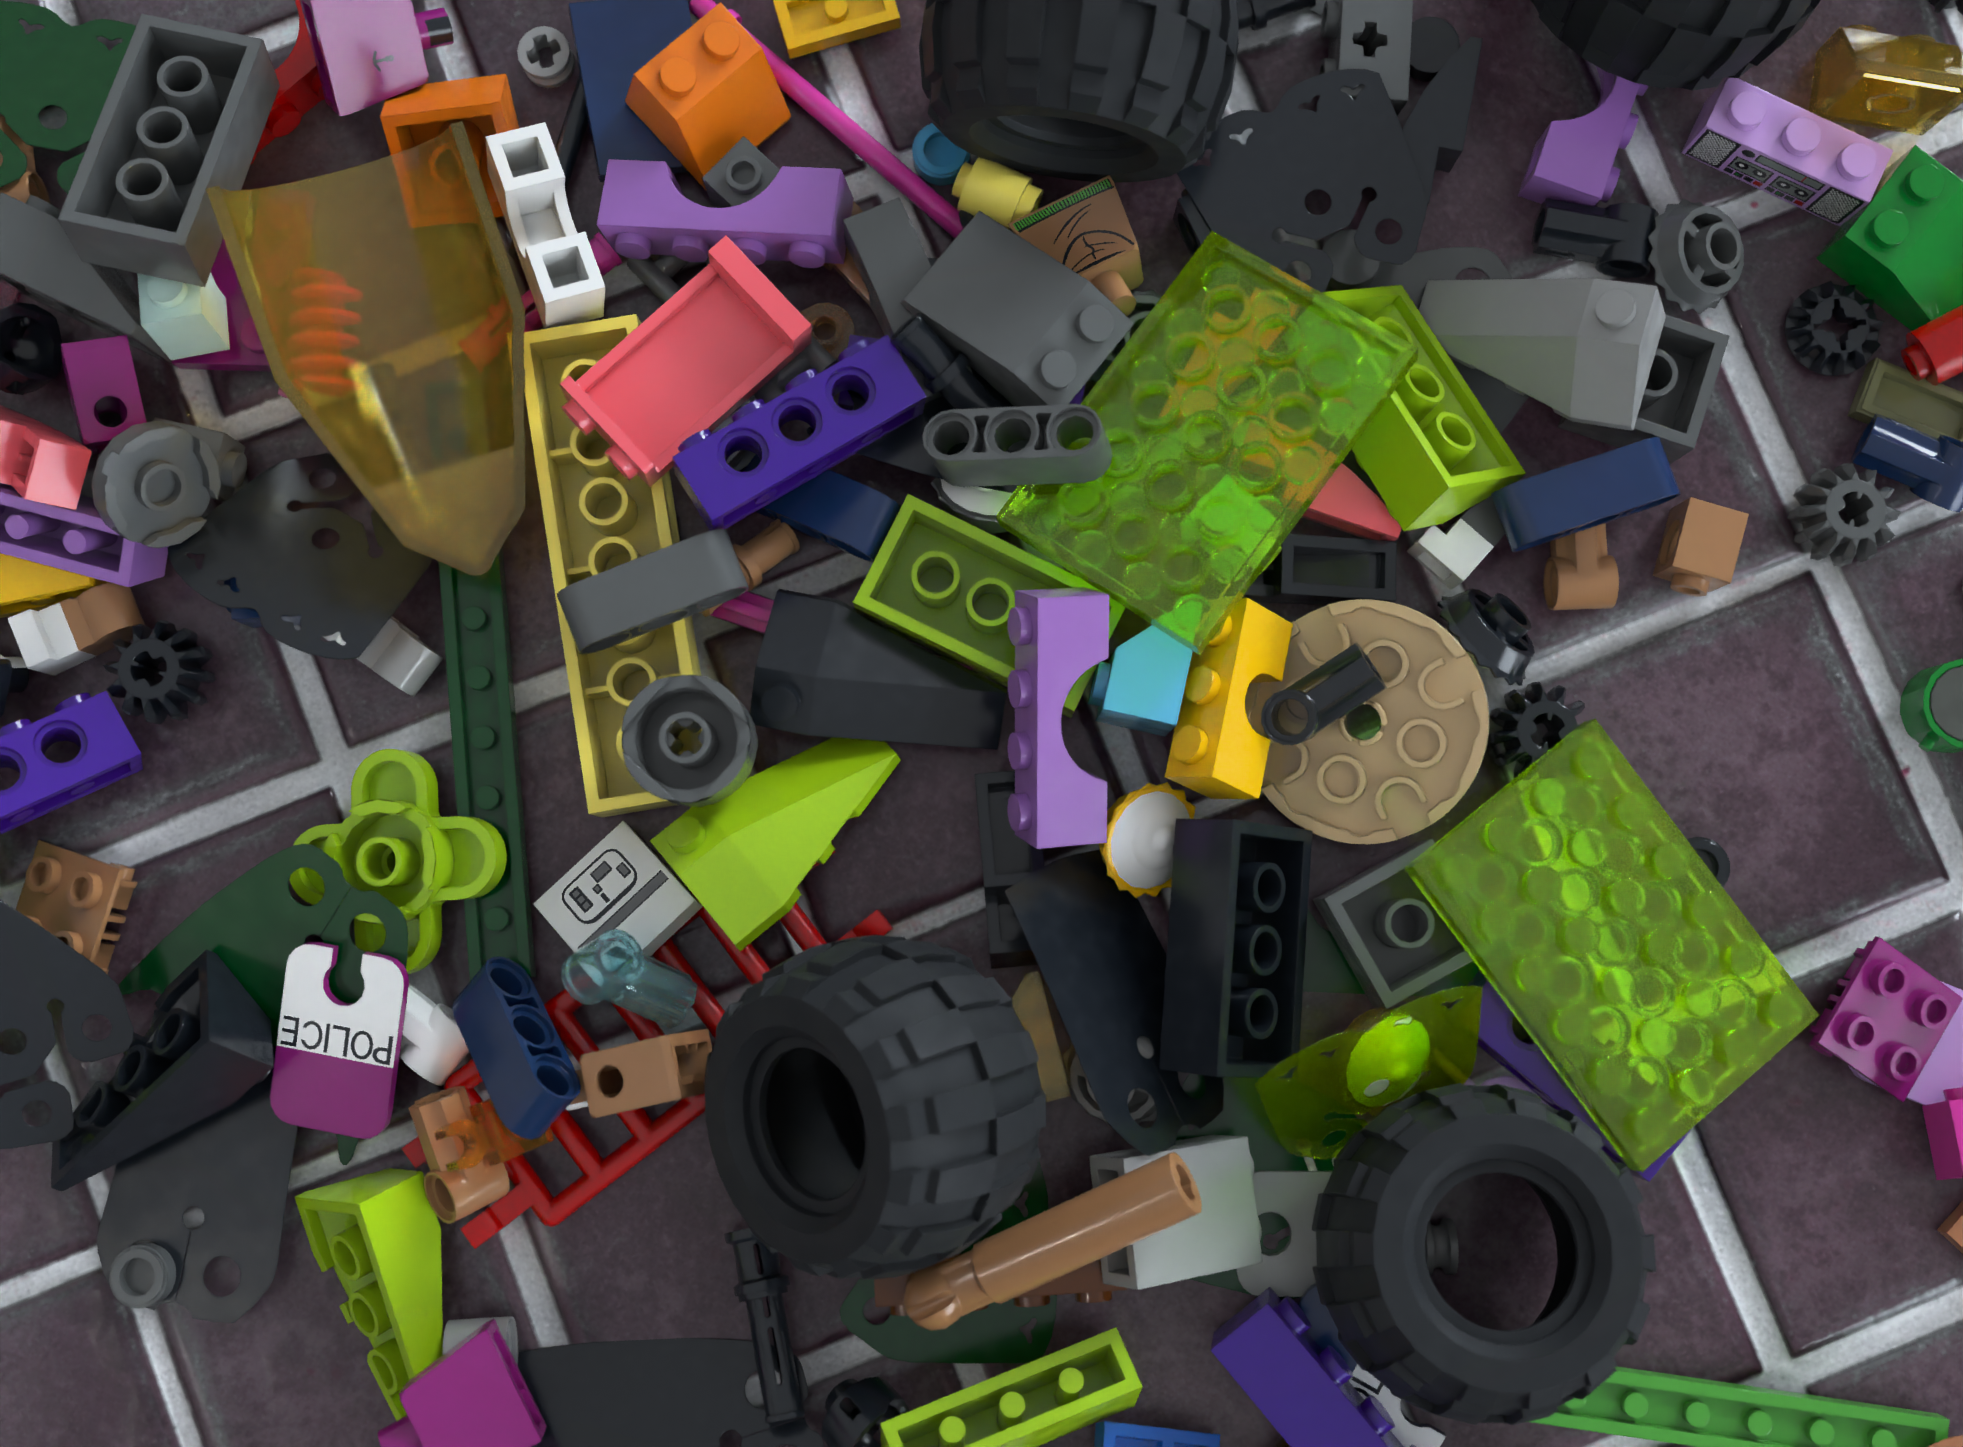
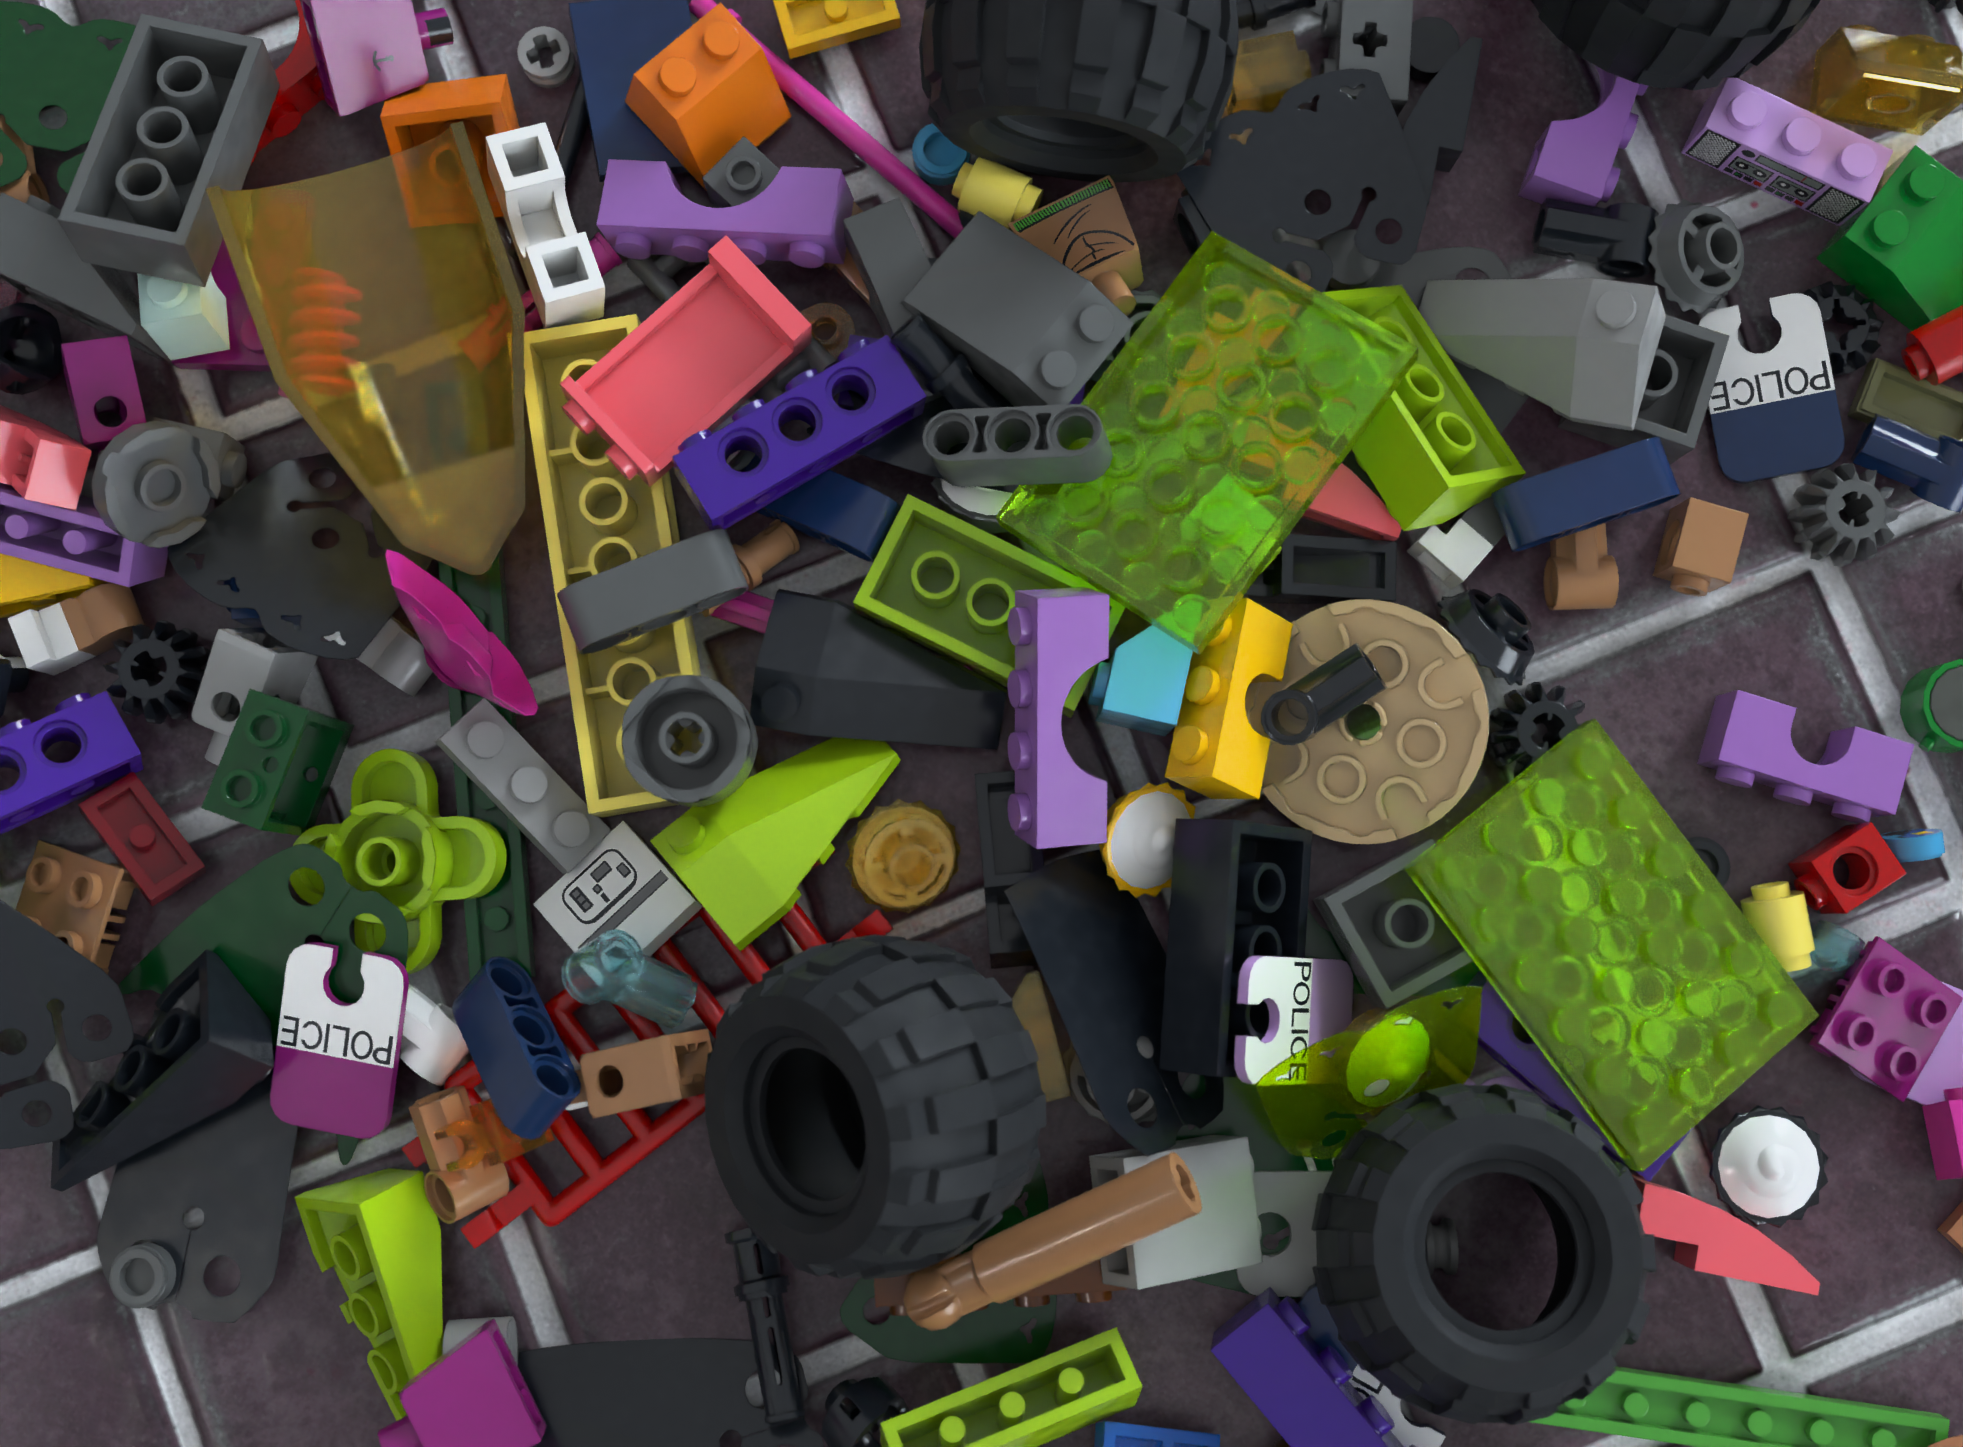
(142, 838): none -> dark red plate
(241, 662): none -> light grey torso
(267, 761): none -> dark green window
(457, 642): none -> dark pink piece
(523, 786): none -> light grey plate
(903, 856): none -> clear yellow piece
(1266, 71): none -> clear yellow brick
(1305, 1005): none -> piece
(1717, 1241): none -> coral slope
(1753, 743): none -> medium lavender arch
(1768, 1166): none -> white piece
(1777, 407): none -> piece
(1781, 922): none -> light yellow brick
(1835, 947): none -> clear light blue hinge
(1869, 863): none -> red brick
(1915, 844): none -> dark azure tile

